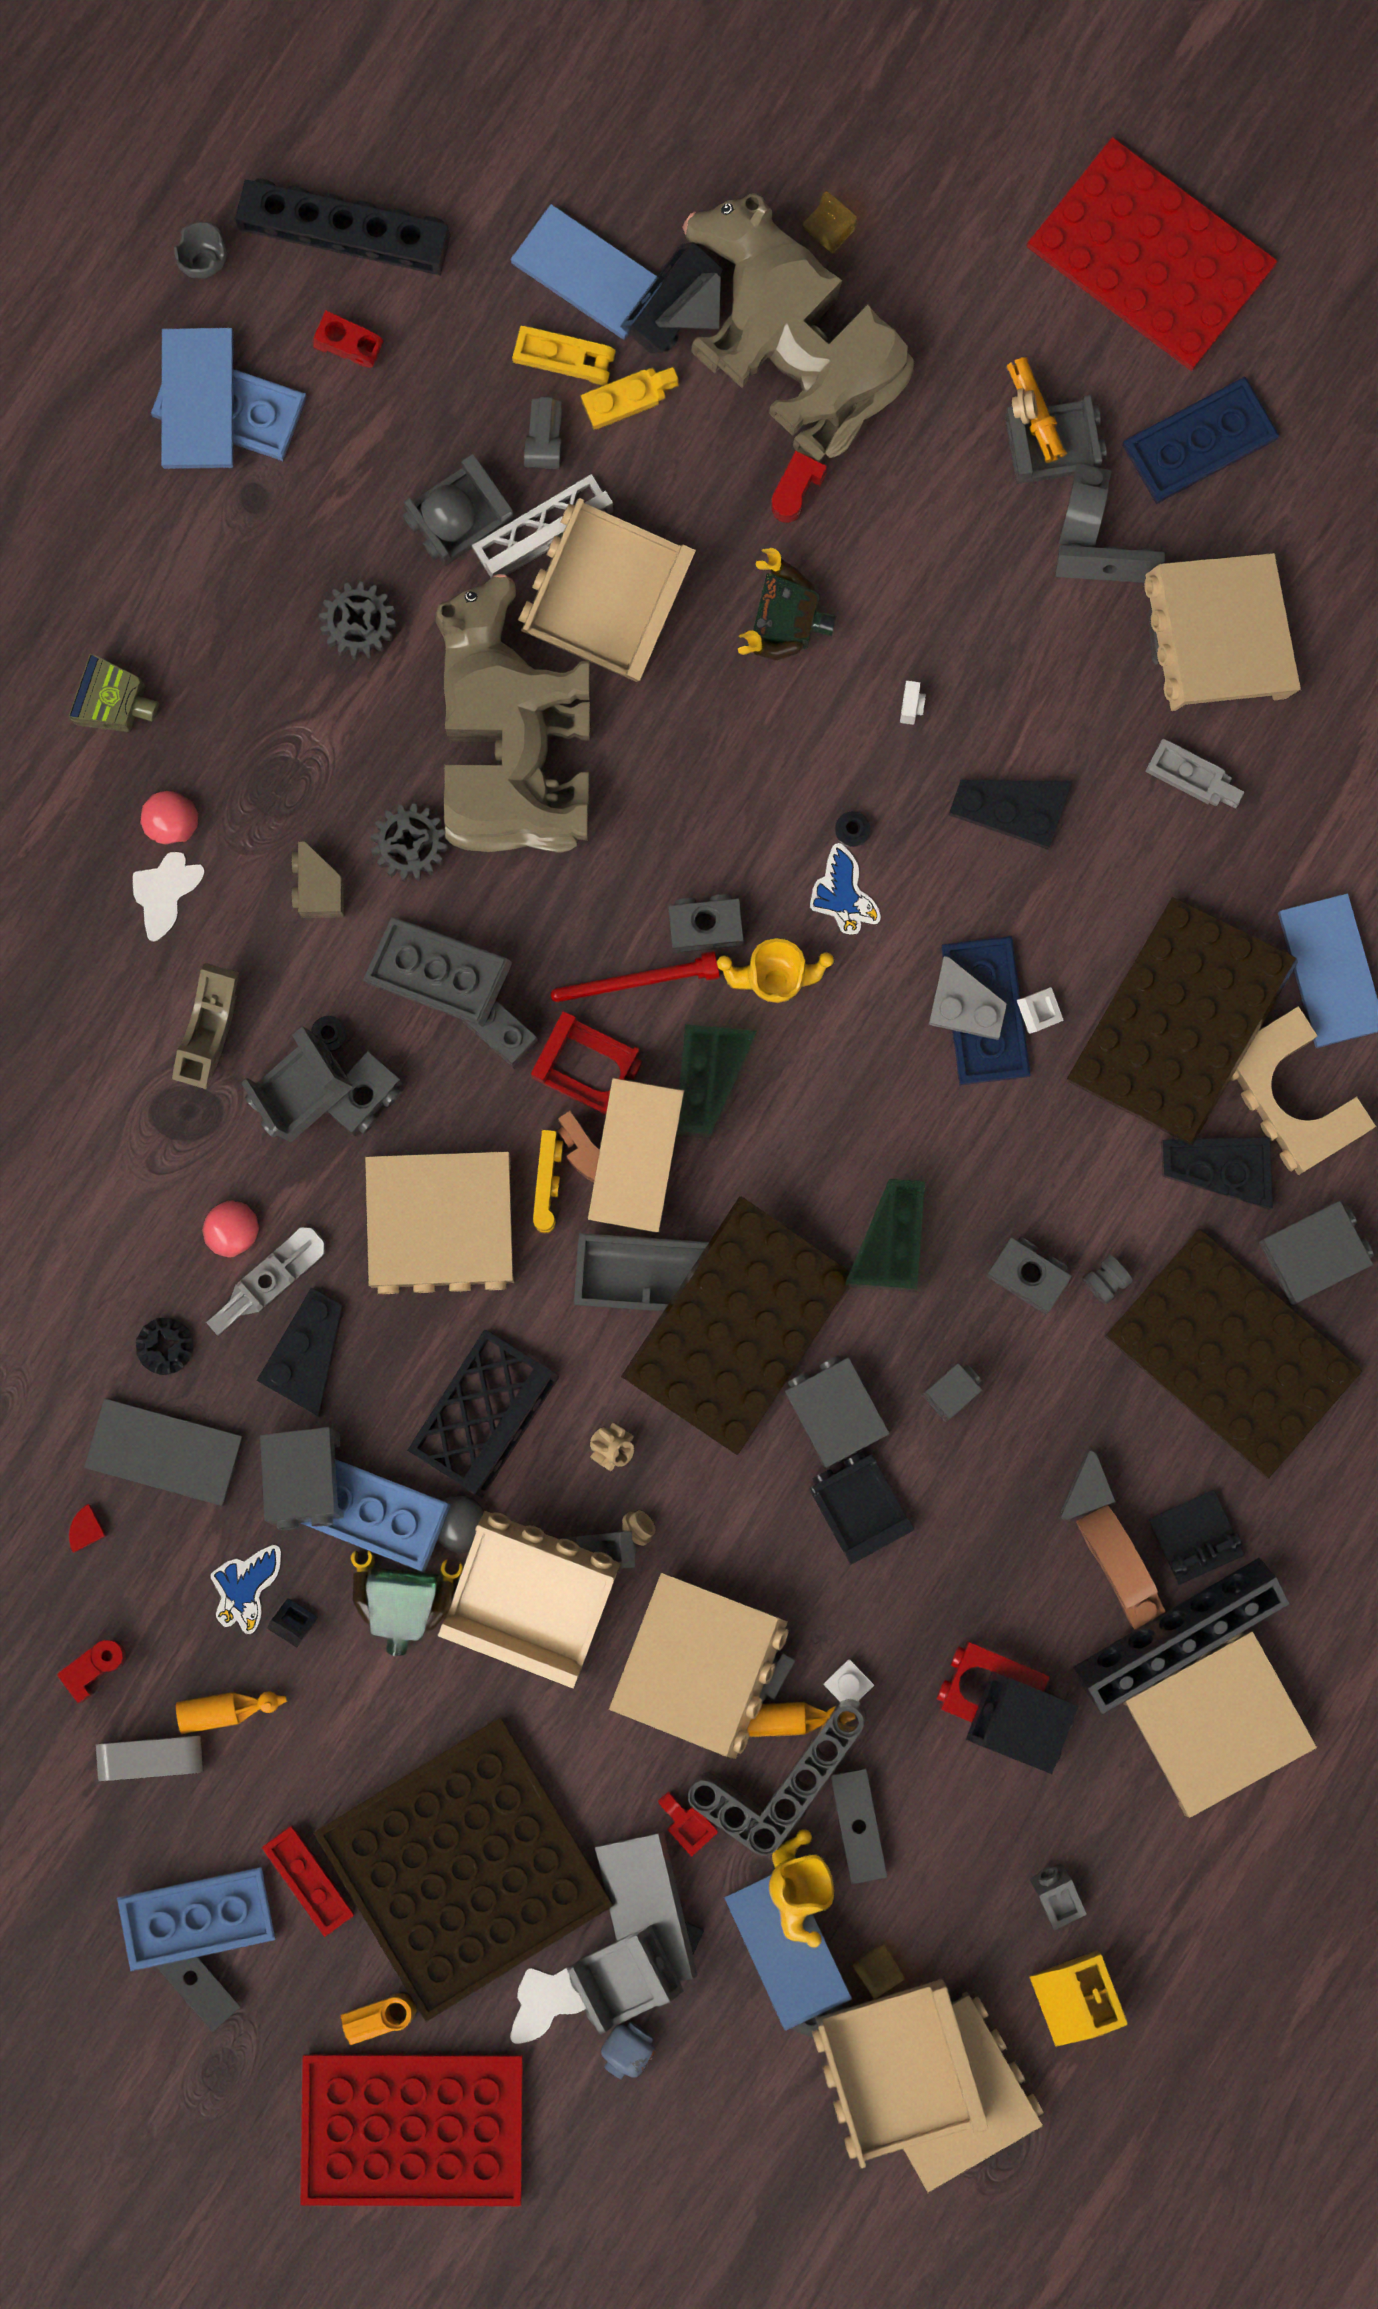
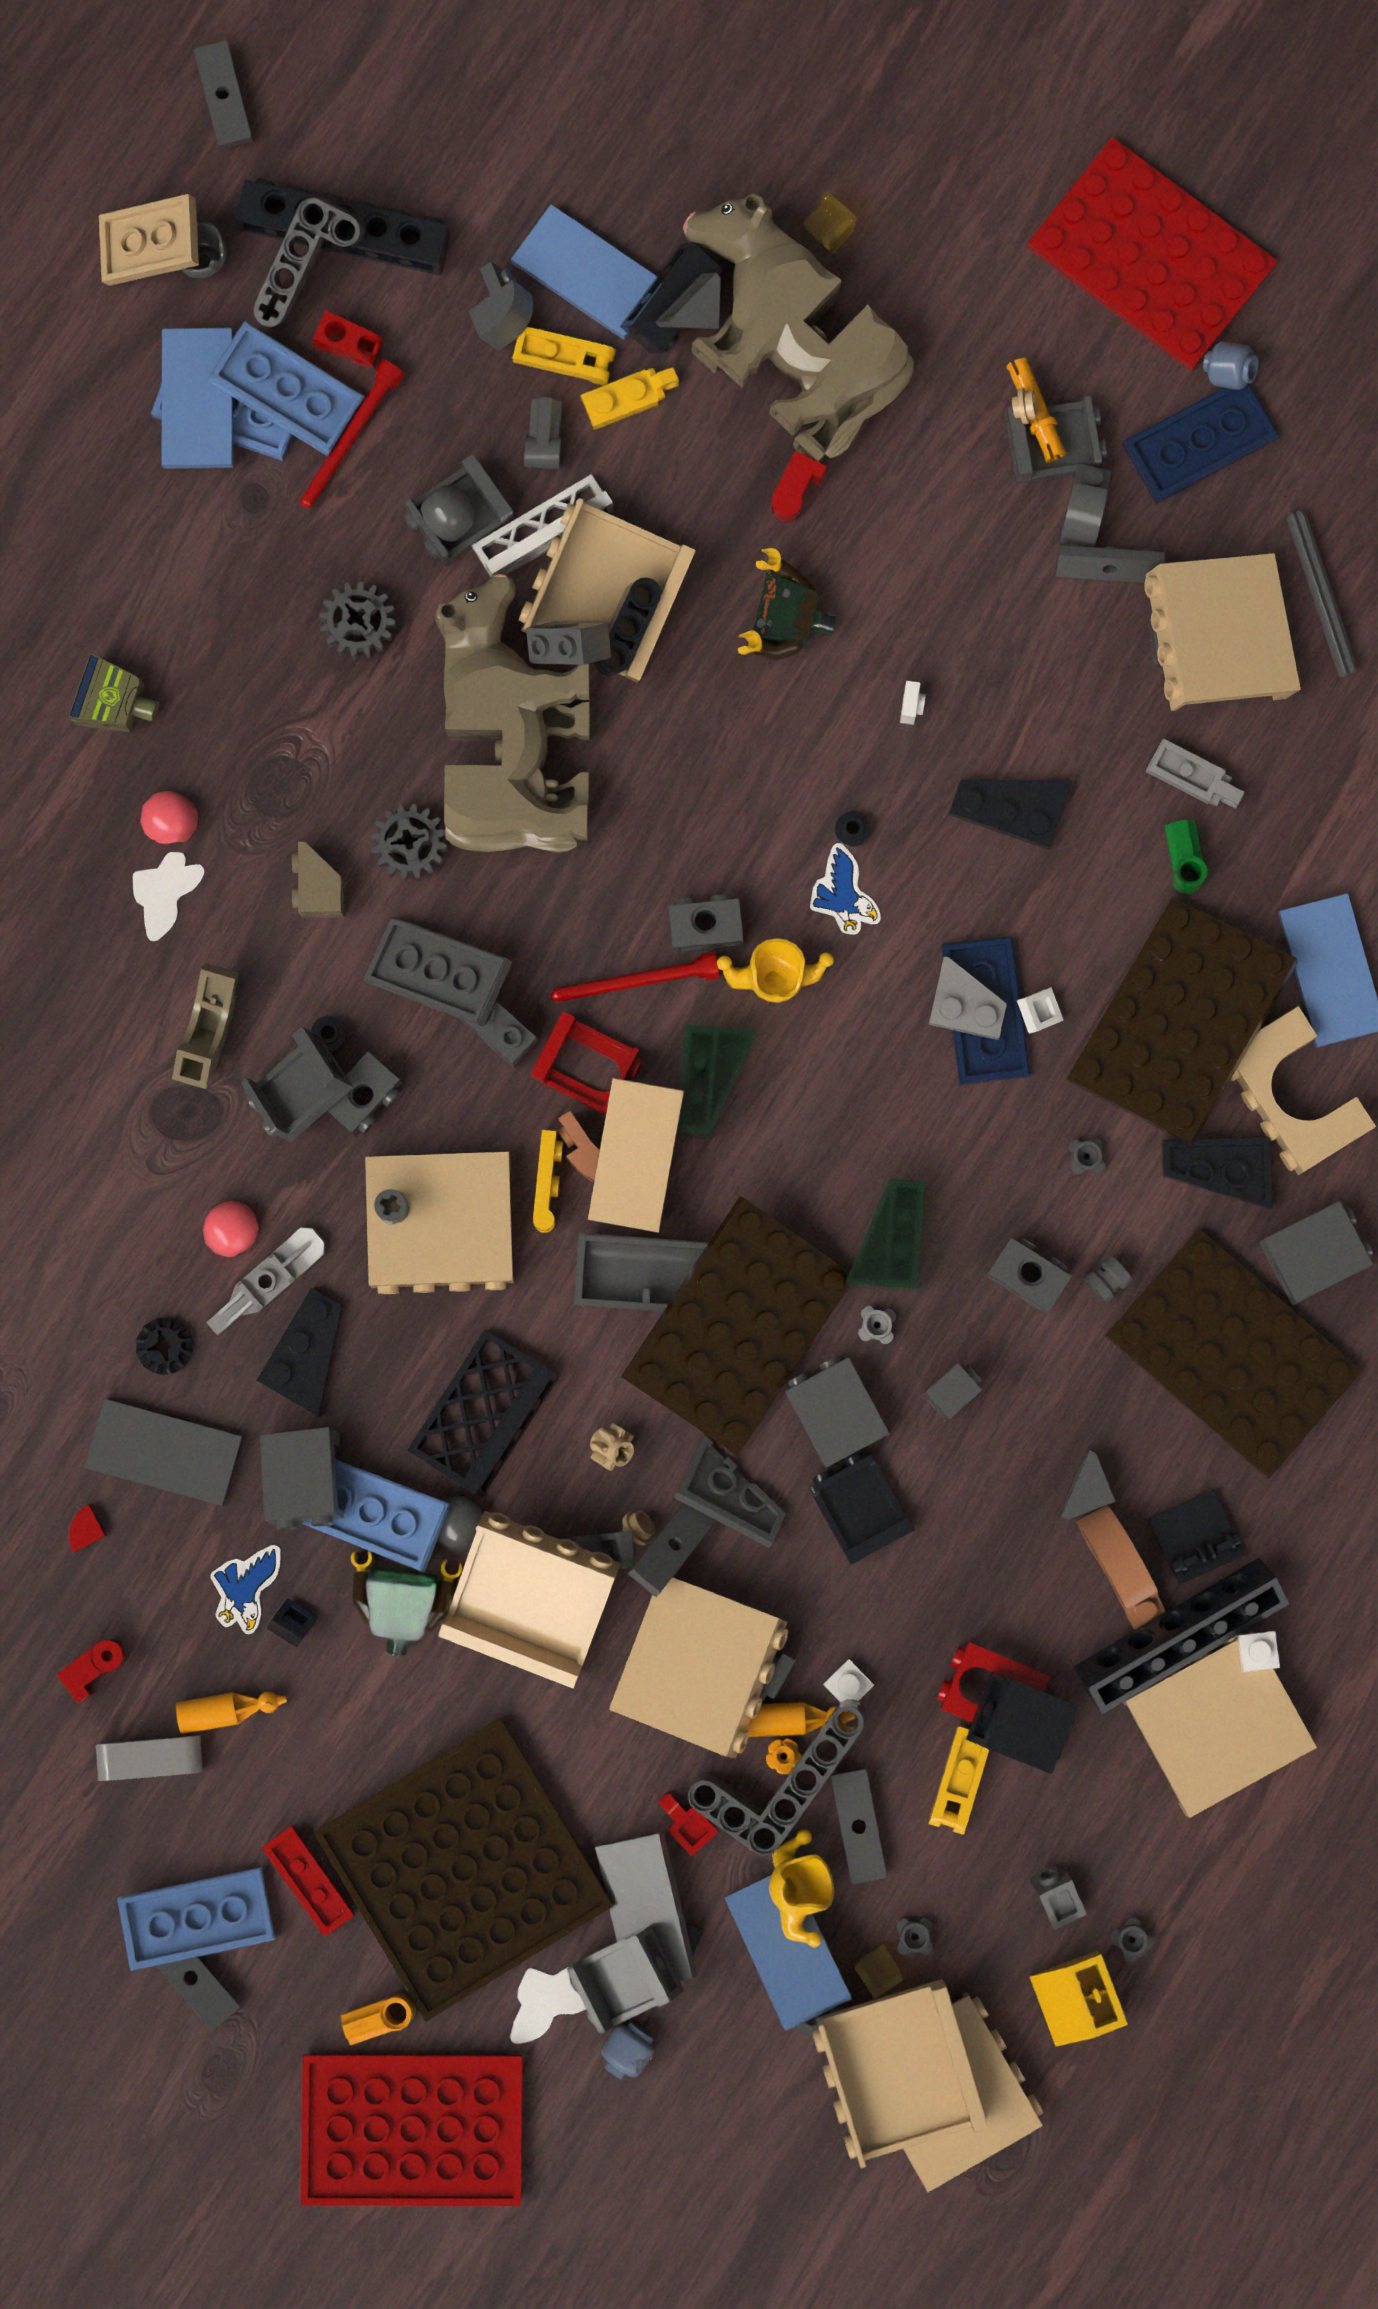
(148, 240): none -> tan plate
(218, 79): none -> dark grey tile
(285, 388): none -> medium blue tile
(301, 265): none -> dark grey beam
(386, 378): none -> red piece
(388, 1196): none -> dark grey bush
(506, 310): none -> dark grey brick
(568, 642): none -> dark grey brick
(639, 614): none -> black beam
(659, 1560): none -> dark grey tile
(723, 1494): none -> dark grey wing
(785, 1746): none -> light orange plate
(868, 1330): none -> light grey plate
(923, 1942): none -> dark grey plate
(959, 1782): none -> yellow plate
(1092, 1148): none -> dark grey plate
(1131, 1950): none -> dark grey plate
(1185, 853): none -> green piece
(1231, 365): none -> sand blue head
(1258, 1651): none -> white plate
(1322, 594): none -> dark grey axle

